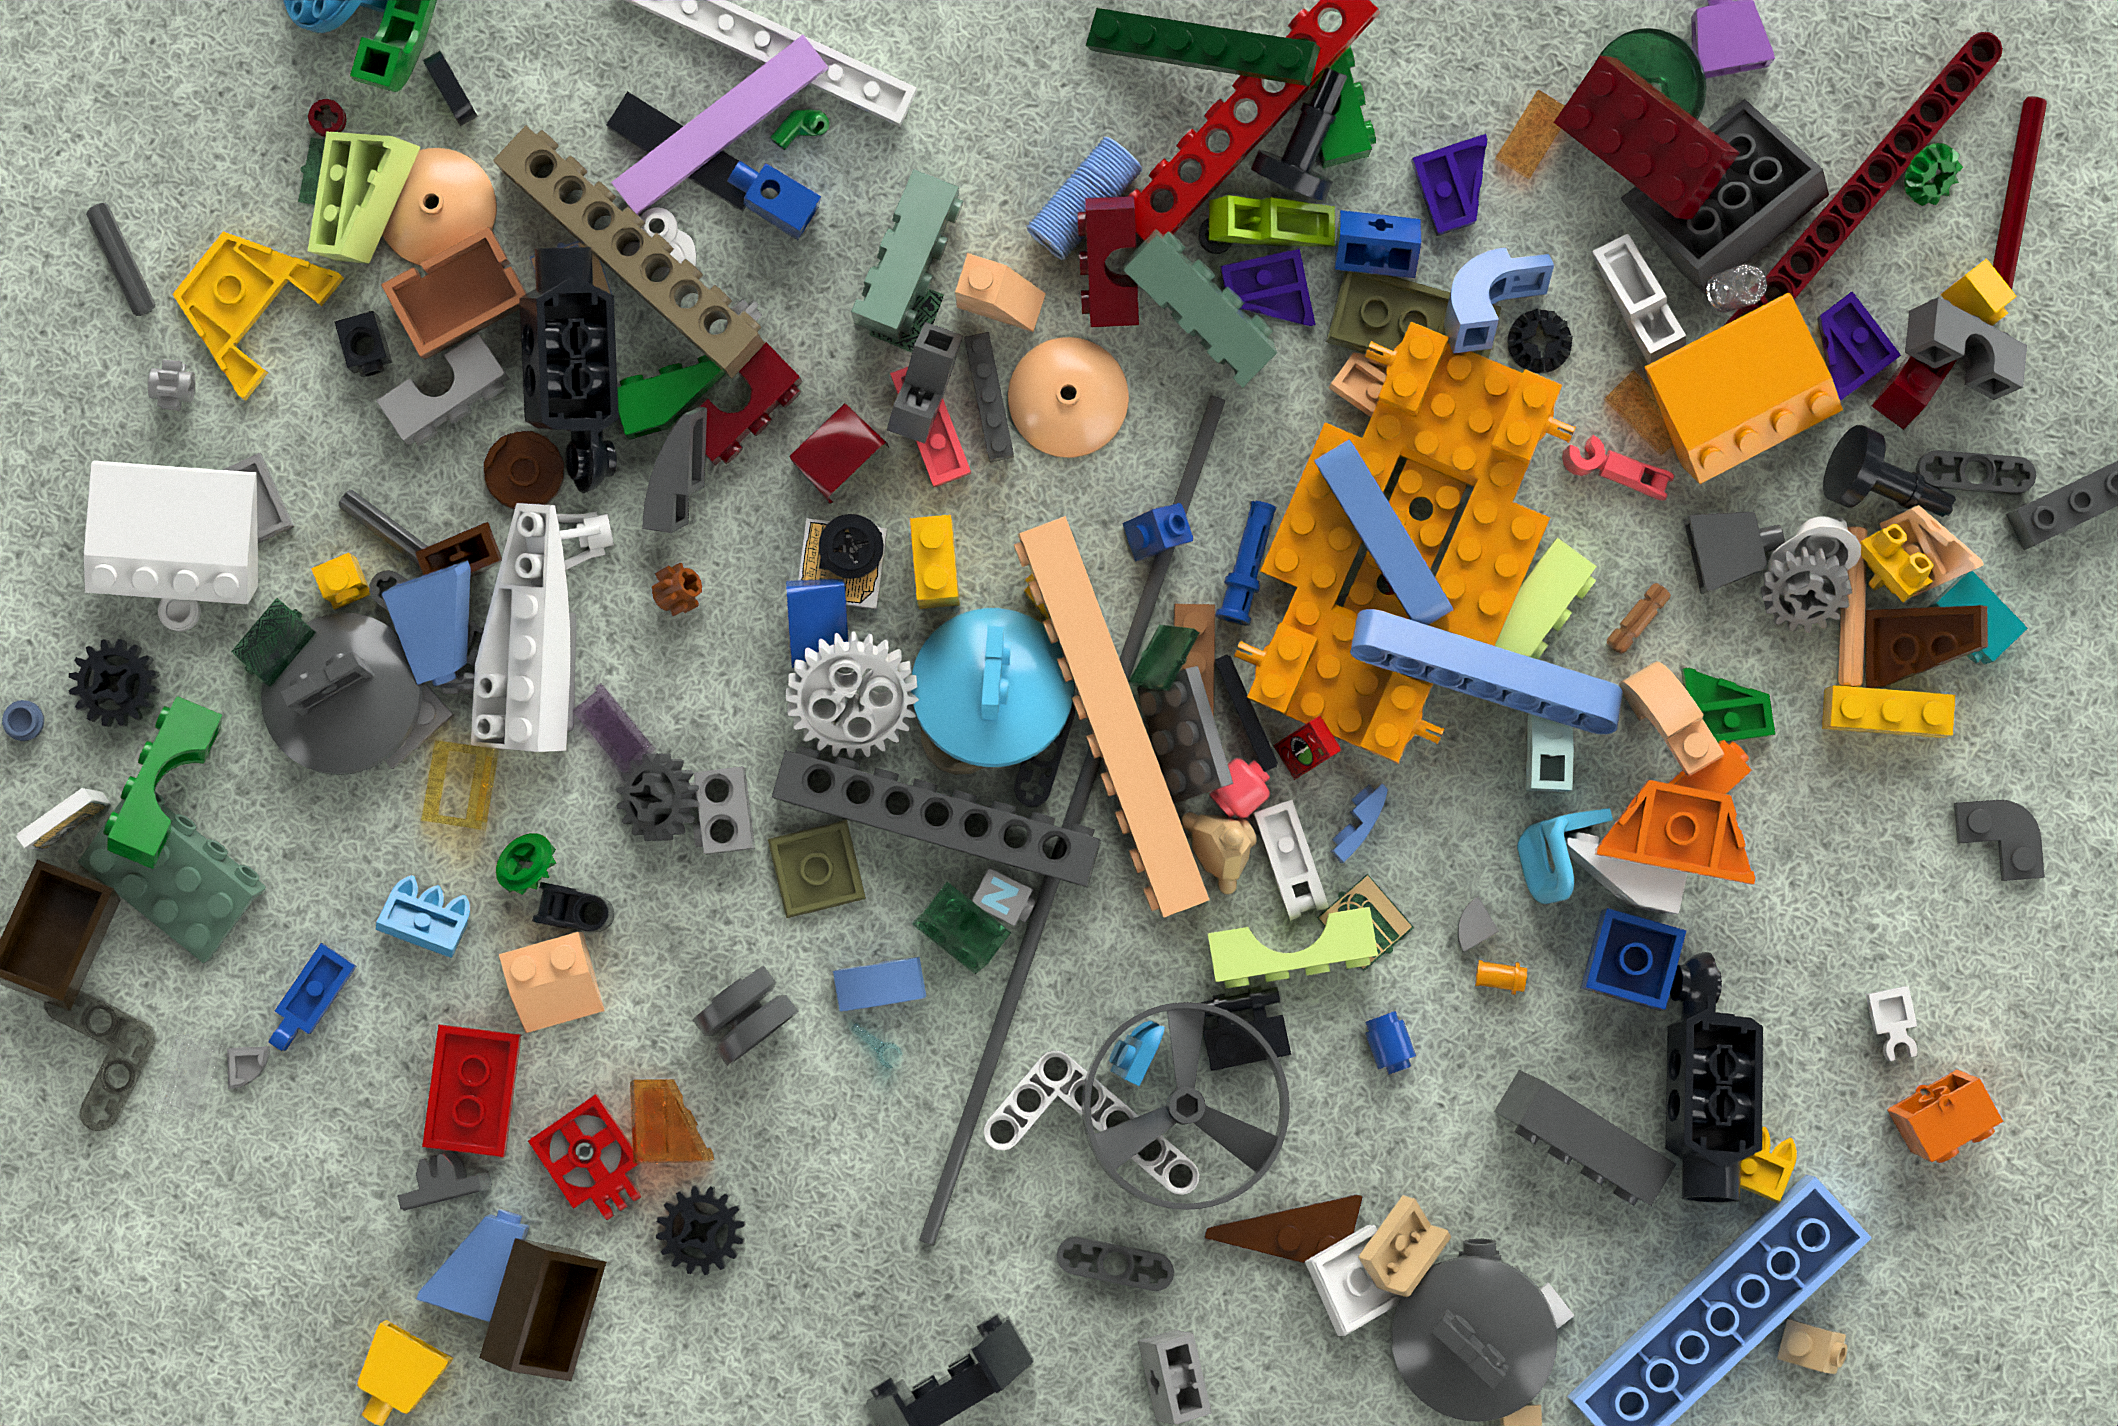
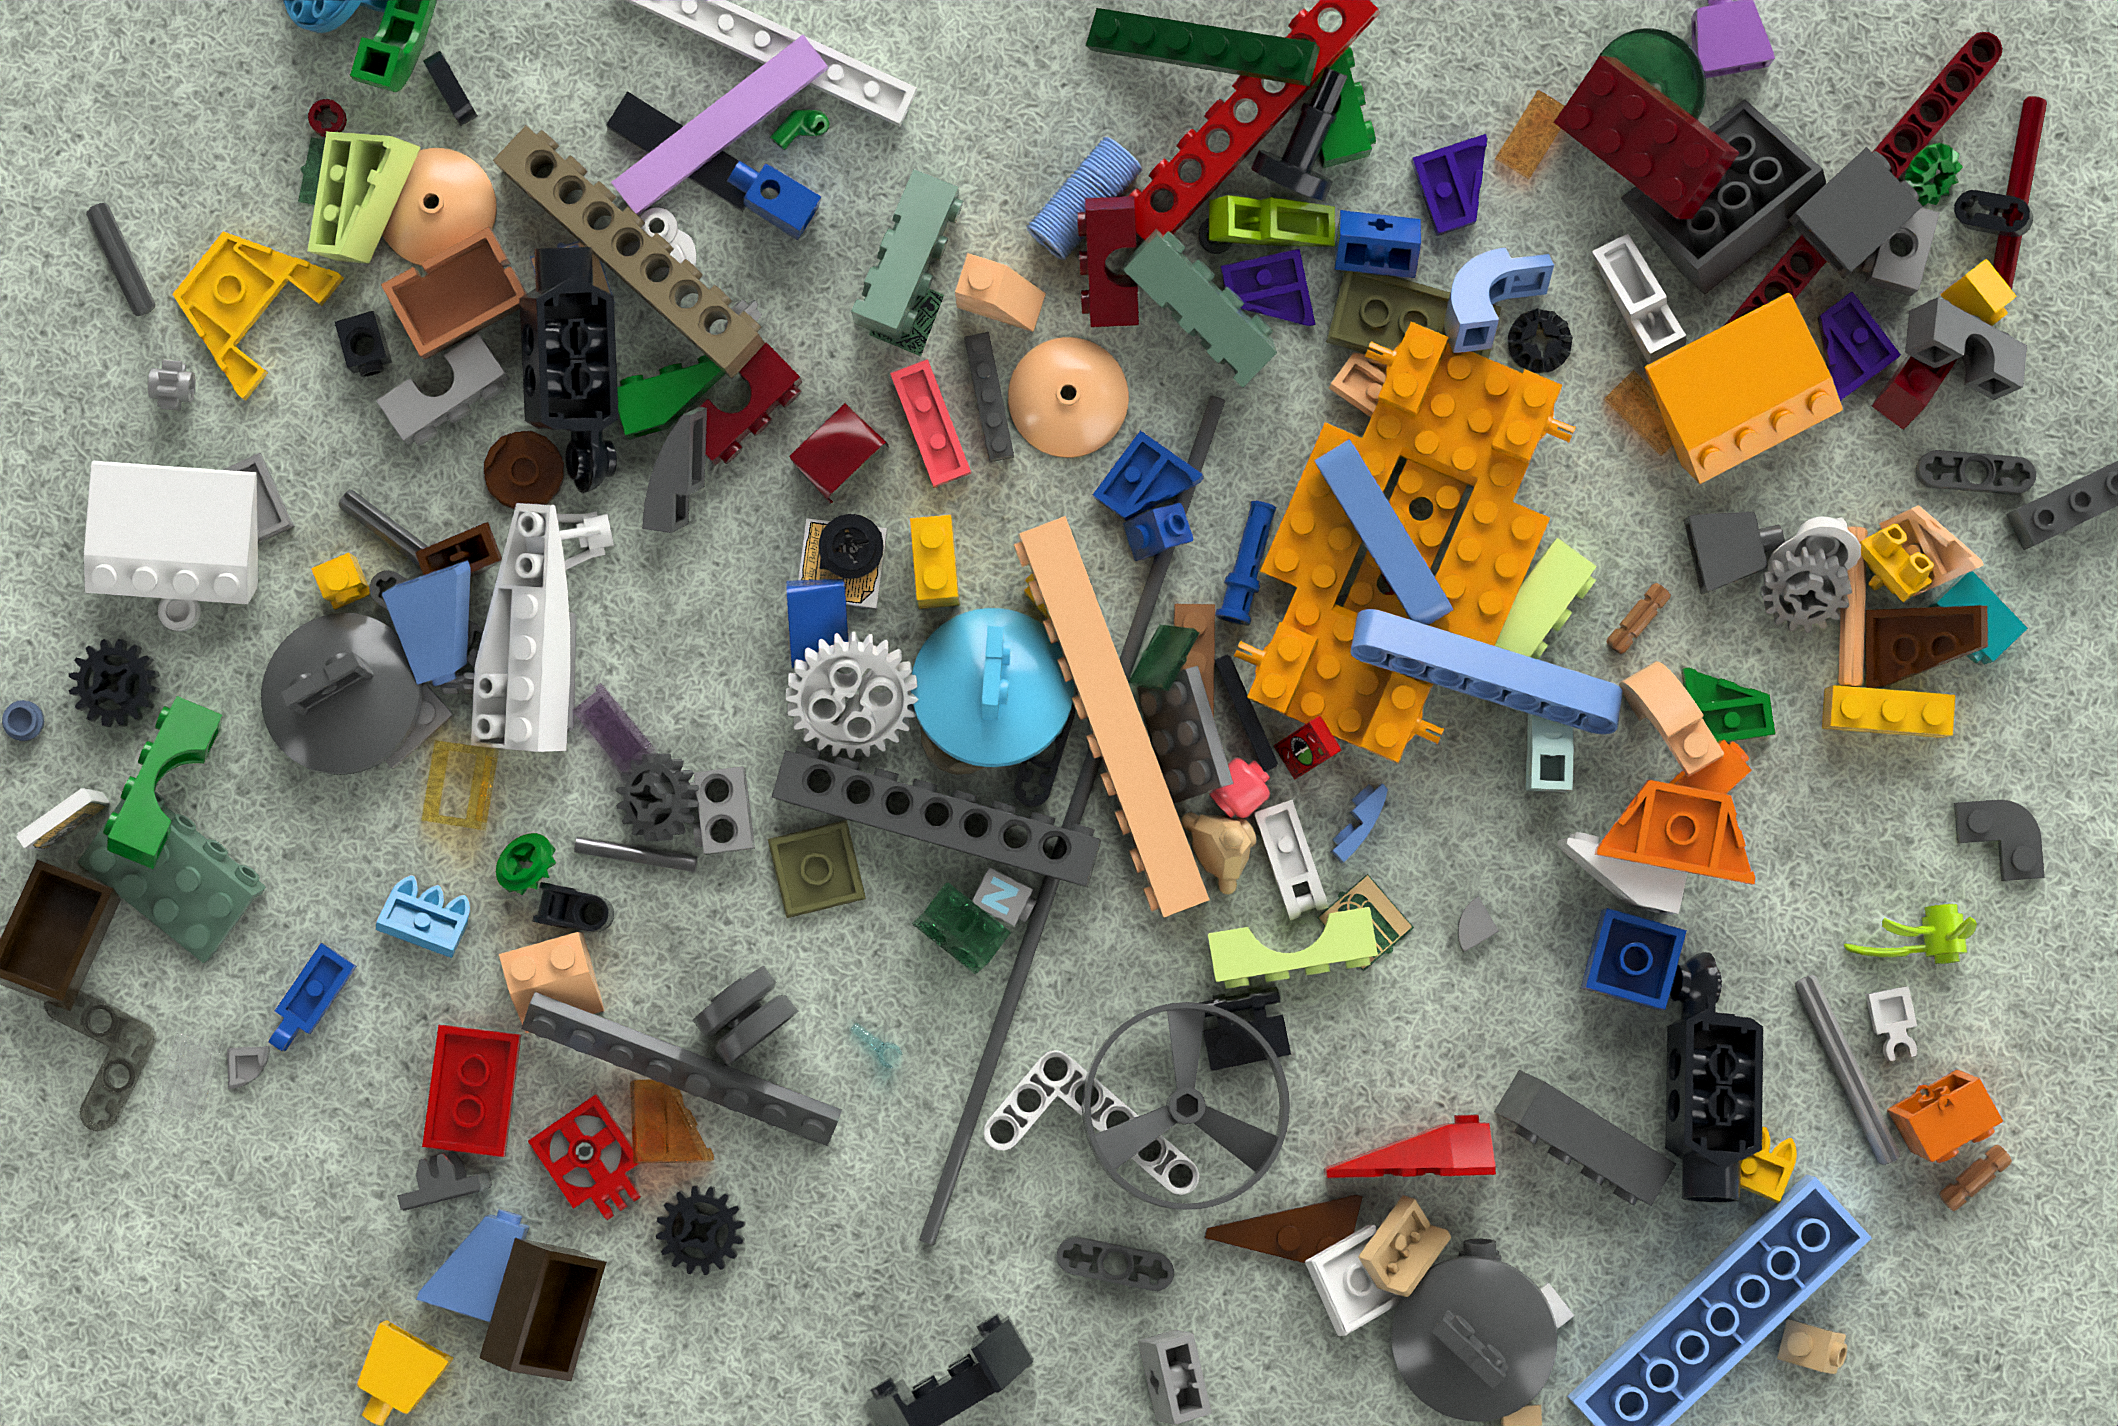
(273, 642): clear green piece -> none
(635, 854): none -> flat silver bar
(677, 589): dark orange gear -> none
(681, 1069): none -> dark grey plate
(879, 984): medium blue slope -> none
(925, 382): dark grey brick -> none
(1134, 1054): dark azure plate -> none
(1144, 478): none -> blue wing
(1390, 1042): blue brick -> none
(1445, 1150): none -> red wedge
(1501, 976): light orange pin -> none
(1540, 879): medium azure piece -> none
(1617, 468): coral piece -> none
(1736, 288): clear brick -> none
(1847, 1070): none -> light grey axle
(1856, 211): none -> dark grey brick
(1860, 467): black piece -> none
(1904, 272): none -> light grey brick
(1942, 932): none -> lime plant
(1975, 1177): none -> medium nougat axle
(1992, 222): none -> black beam

